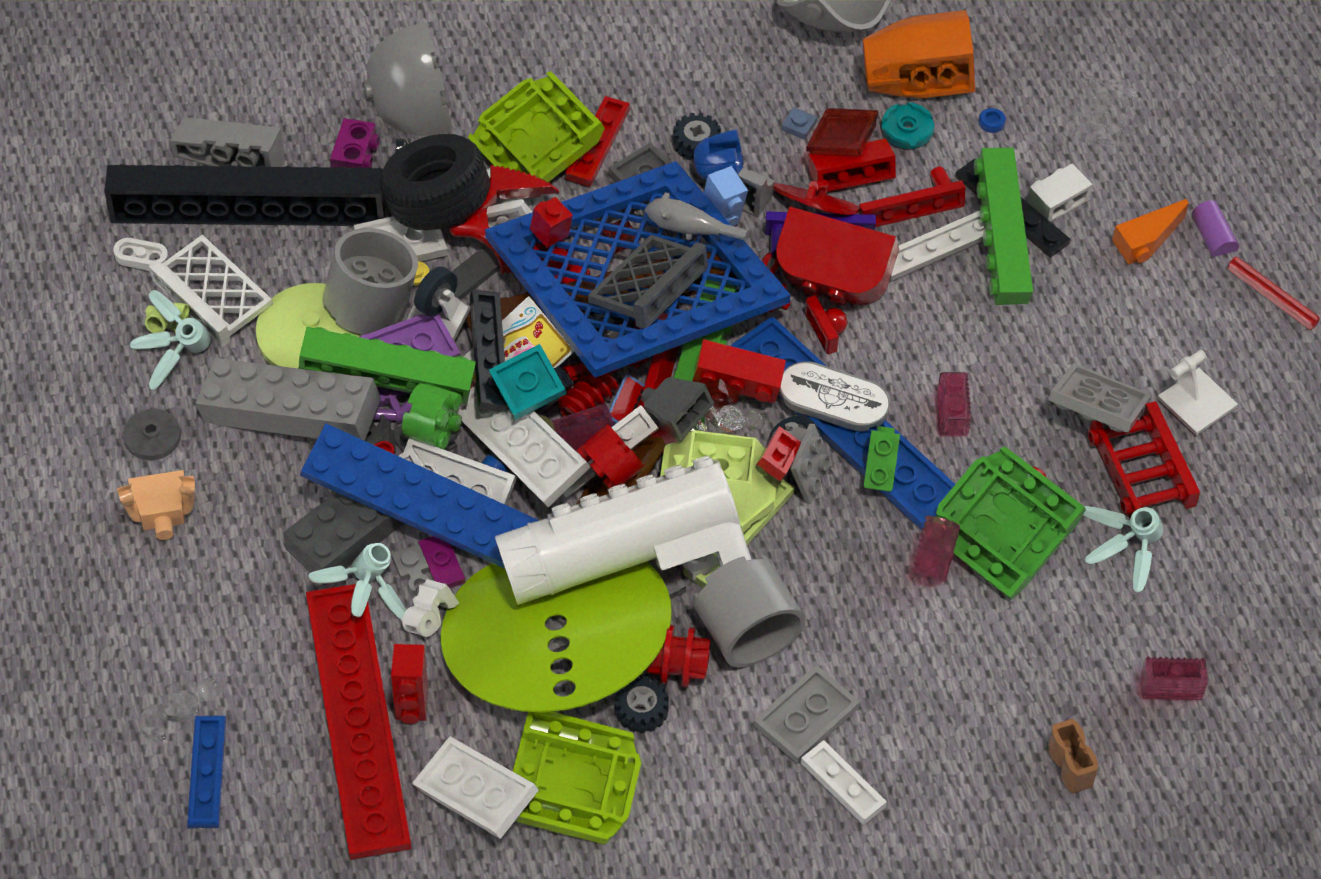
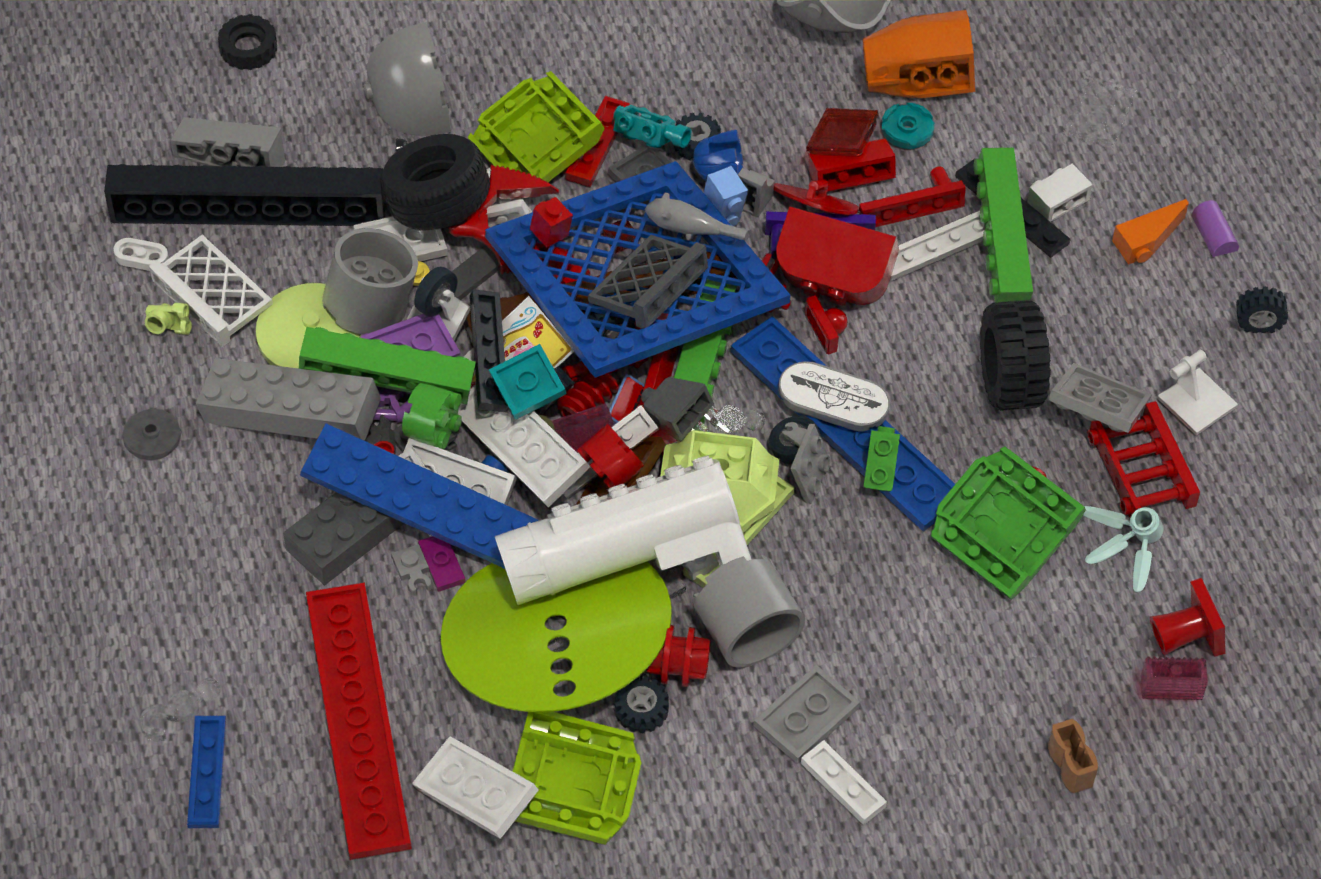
(159, 501): light nougat torso -> none
(188, 332): light aqua plant -> none
(243, 26): none -> black tyre
(354, 144): magenta brick -> none
(367, 568): light aqua plant -> none
(409, 682): red brick -> none
(424, 615): white leg -> none
(649, 127): none -> teal brick
(722, 393): clear red plate -> none
(744, 370): red brick -> none
(779, 453): red plate -> none
(799, 123): sand blue plate -> none
(936, 548): clear pink brick -> none
(954, 404): clear pink brick -> none
(992, 120): blue tile -> none
(1015, 355): none -> black tyre
(1190, 624): none -> red plant
(1262, 310): none -> black wheel
(1273, 293): axle -> none

